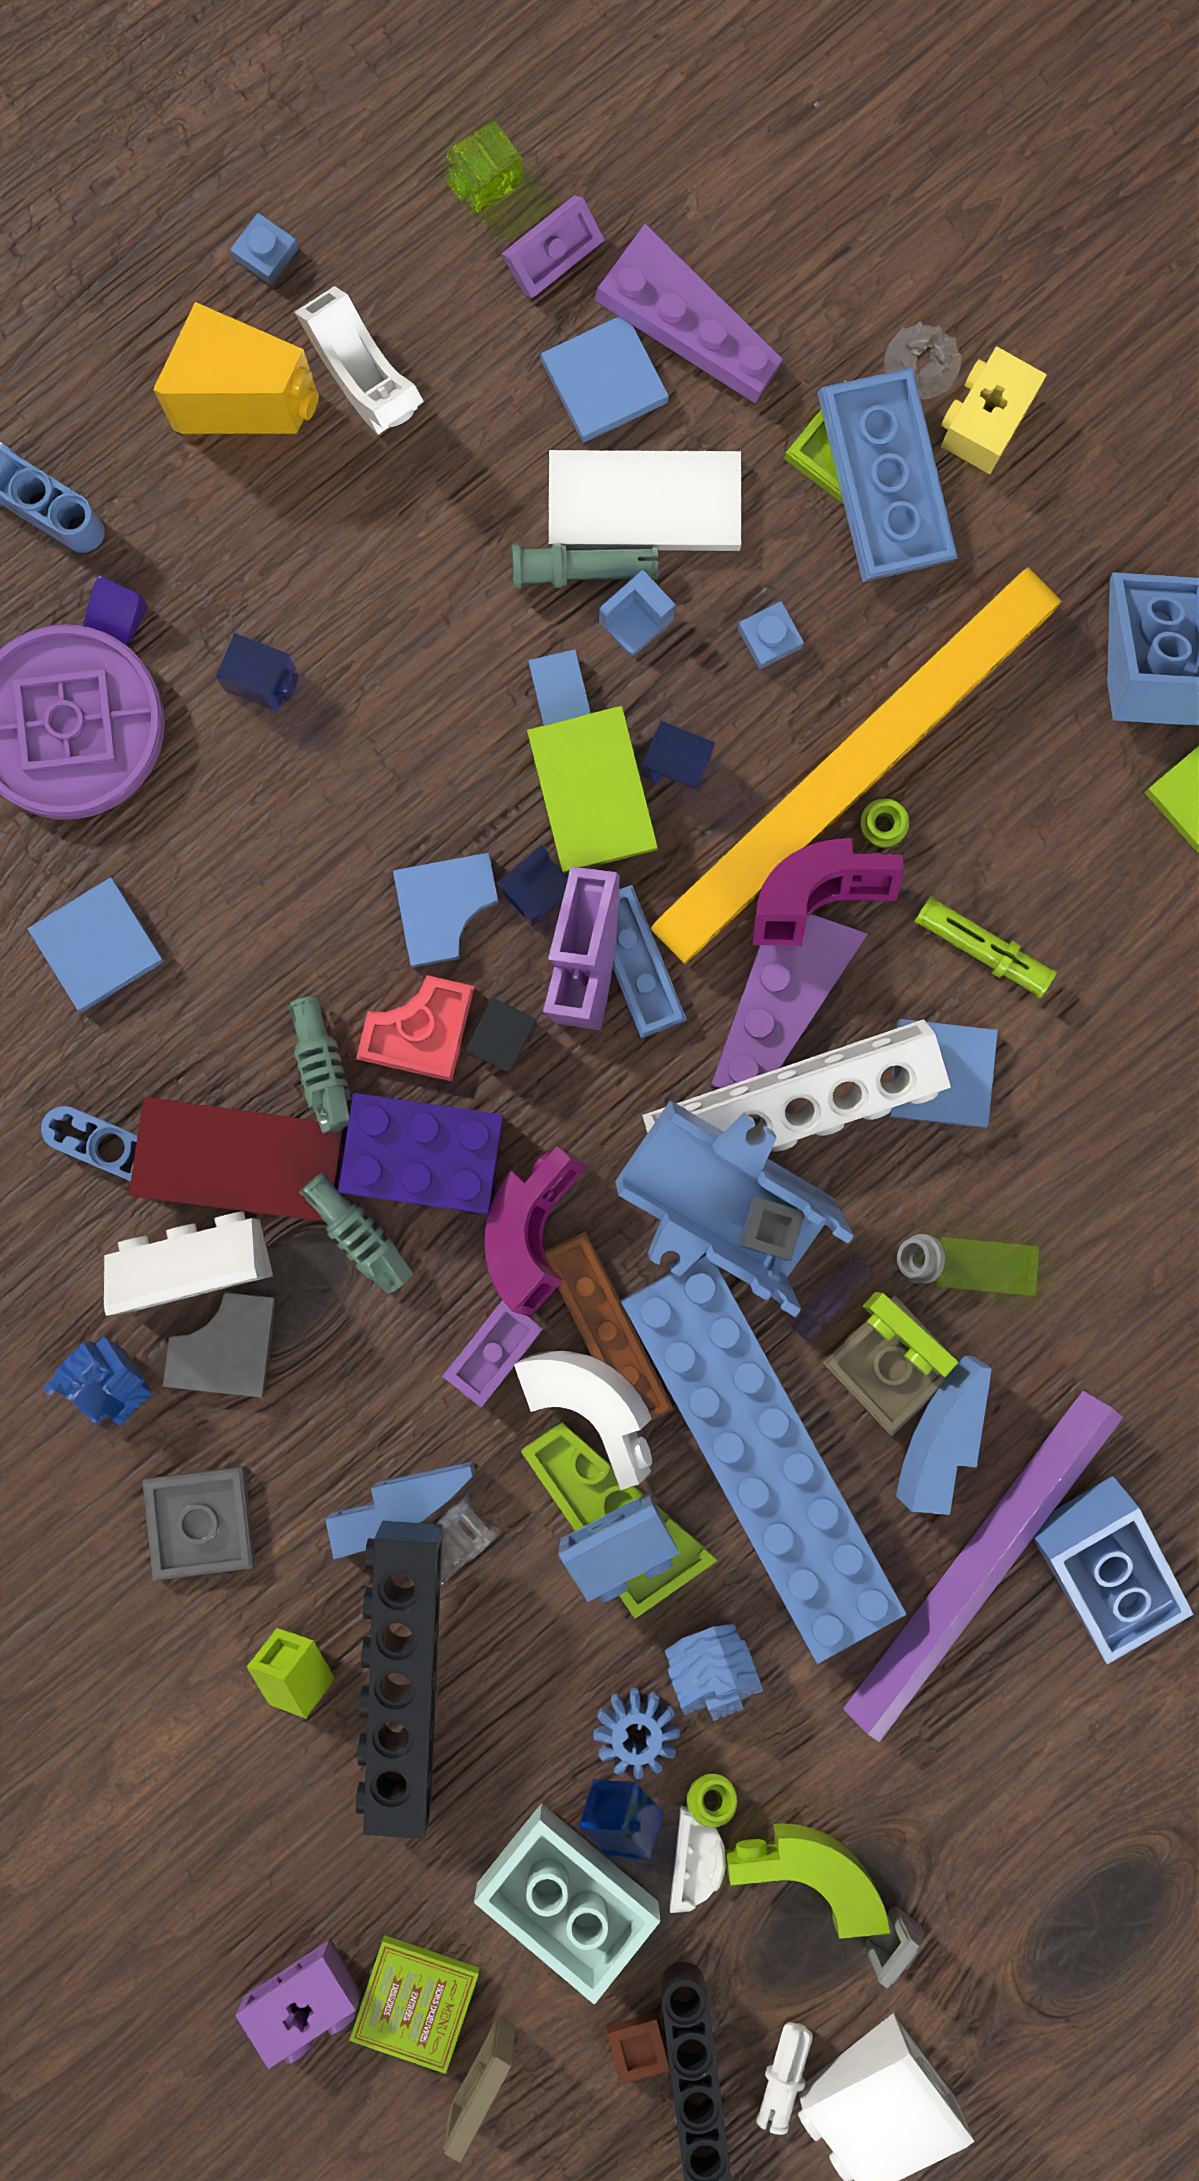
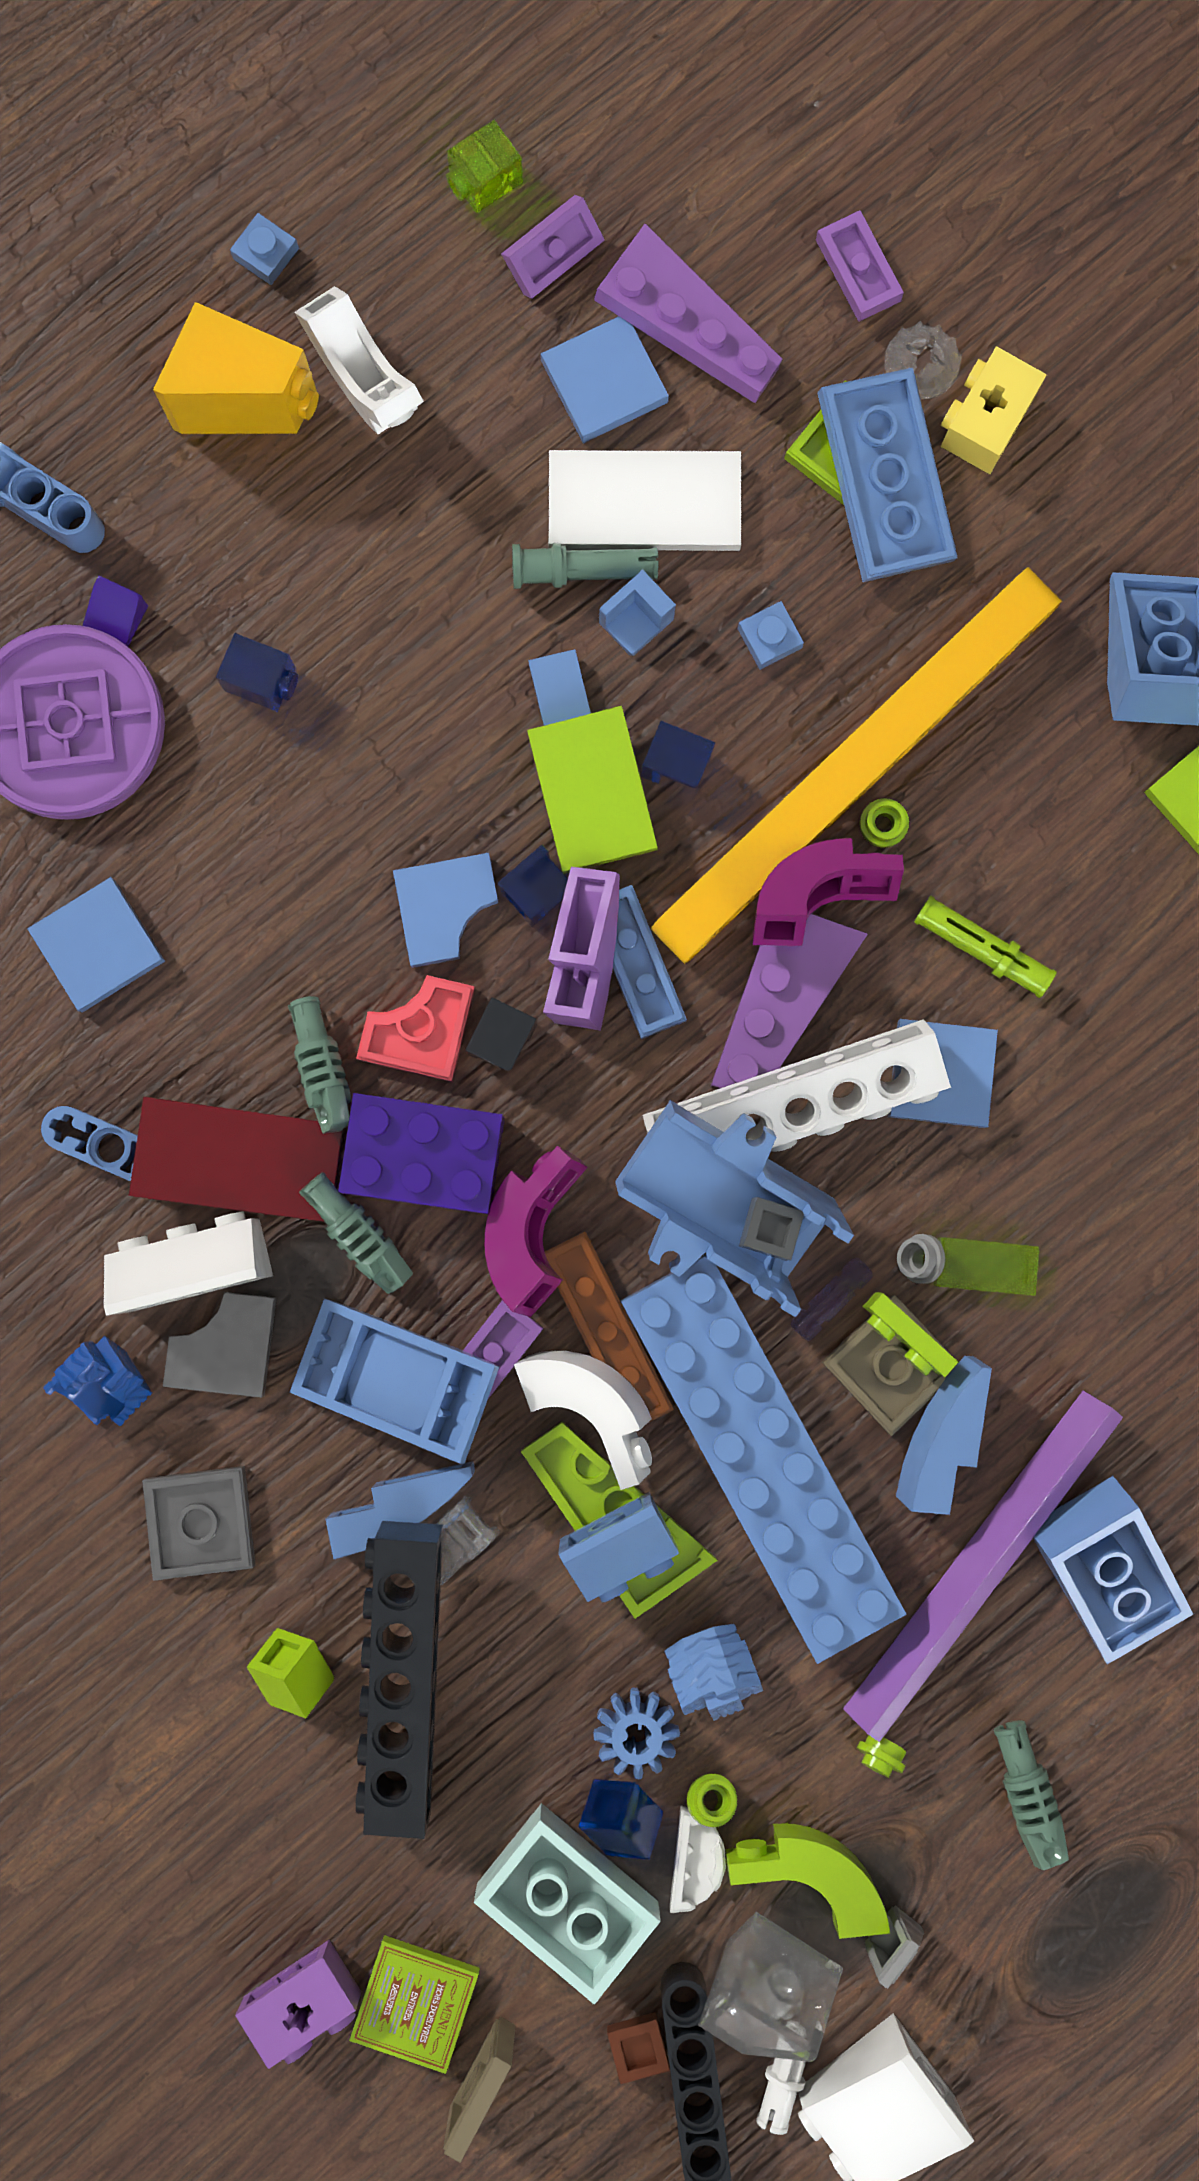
(395, 1380): none -> medium blue slope
(771, 1993): none -> clear slope
(859, 266): none -> medium lavender plate
(882, 1756): none -> lime plate
(1031, 1798): none -> sand green hinge

